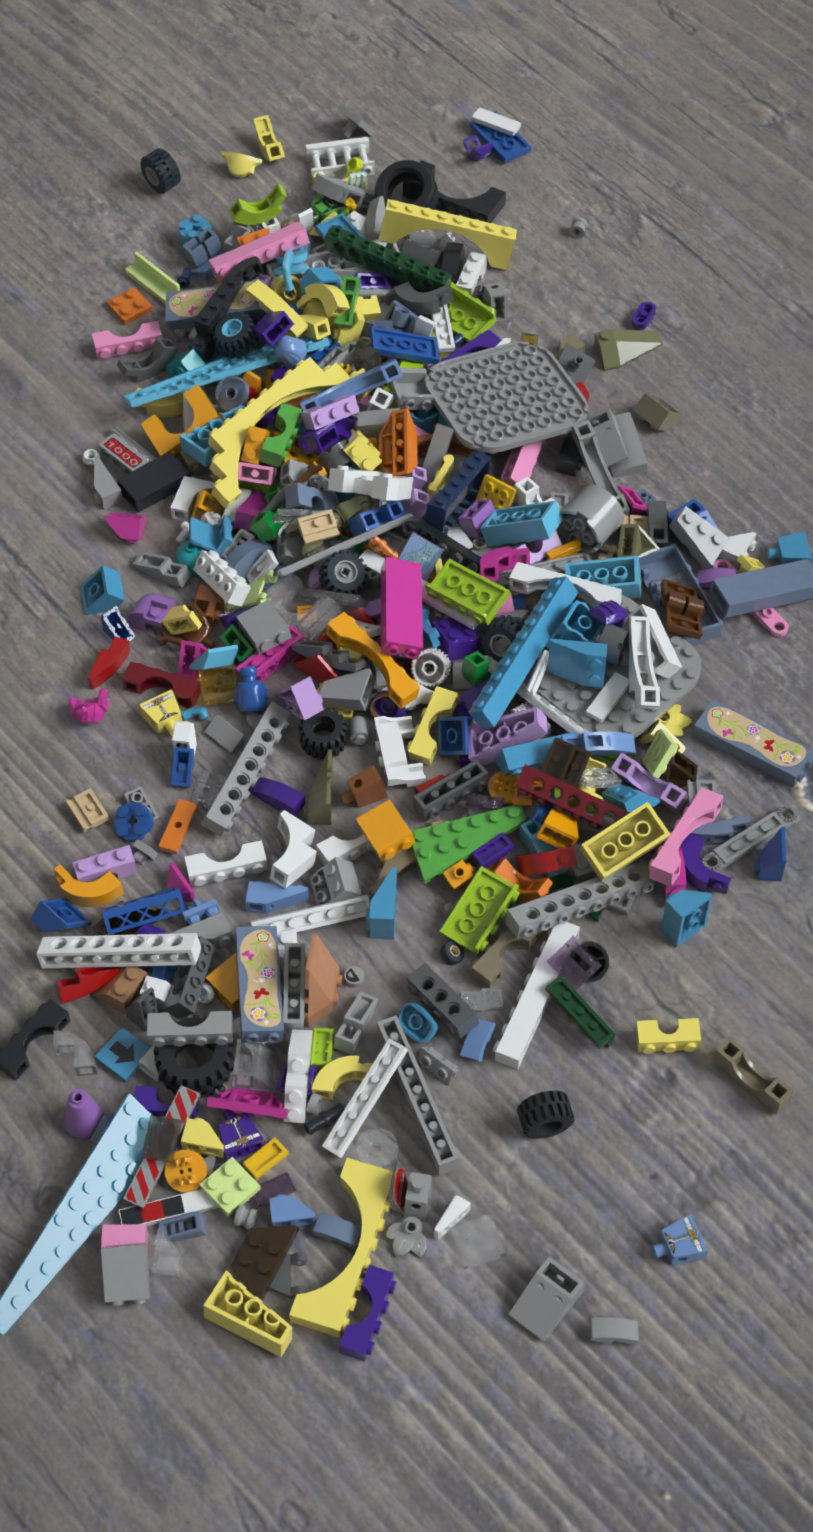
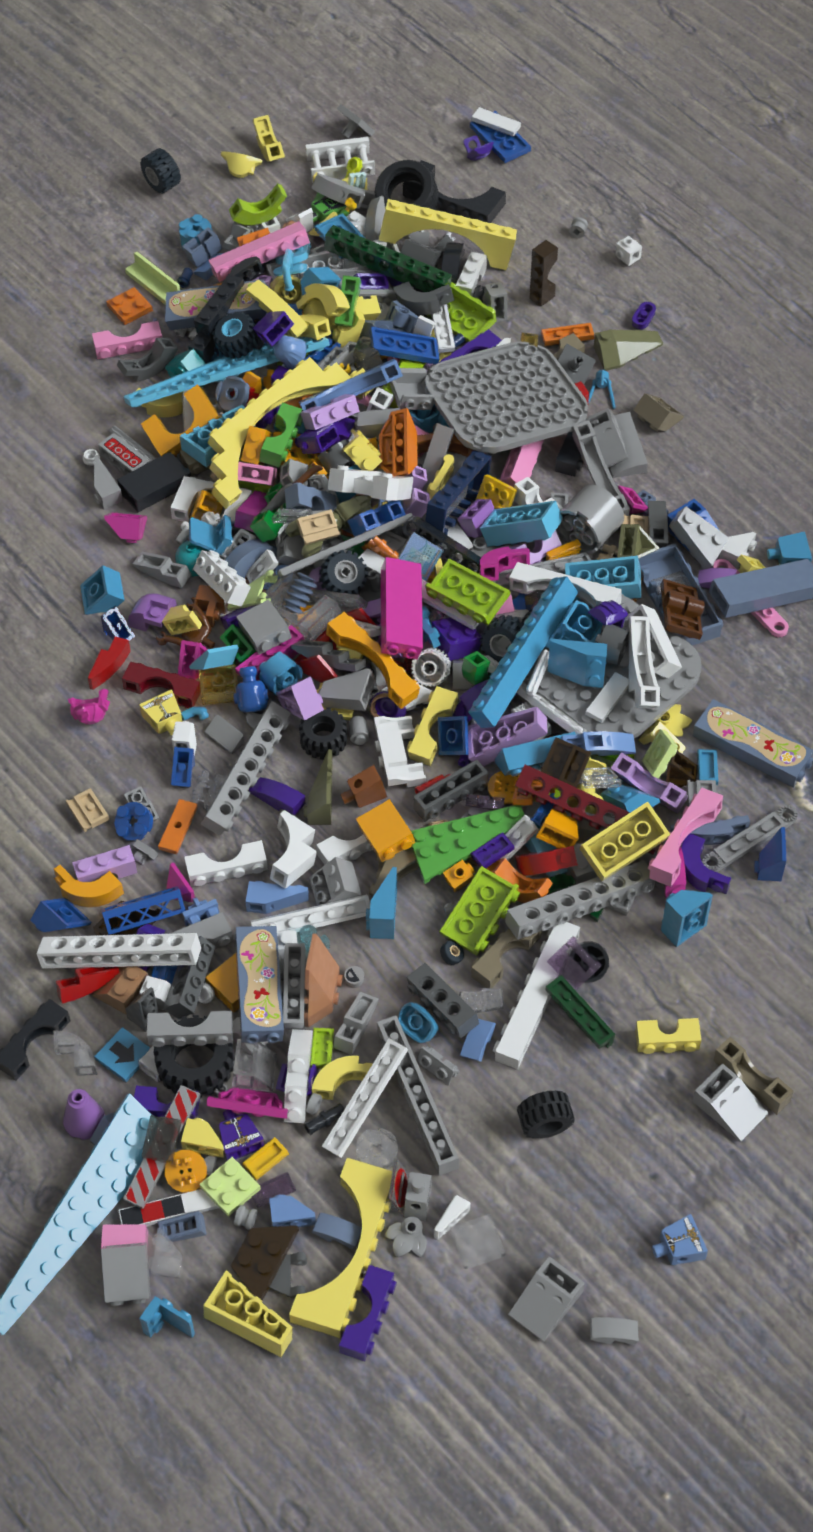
(161, 1310): none -> dark azure bracket
(279, 672): none -> dark azure brick
(299, 593): none -> sand blue piece
(306, 936): none -> clear light blue leg
(520, 834): none -> white tile
(542, 260): none -> dark brown arch
(552, 335): none -> orange plate
(602, 380): none -> dark azure plant
(628, 250): none -> white brick
(707, 765): none -> dark azure tile
(729, 1102): none -> slope

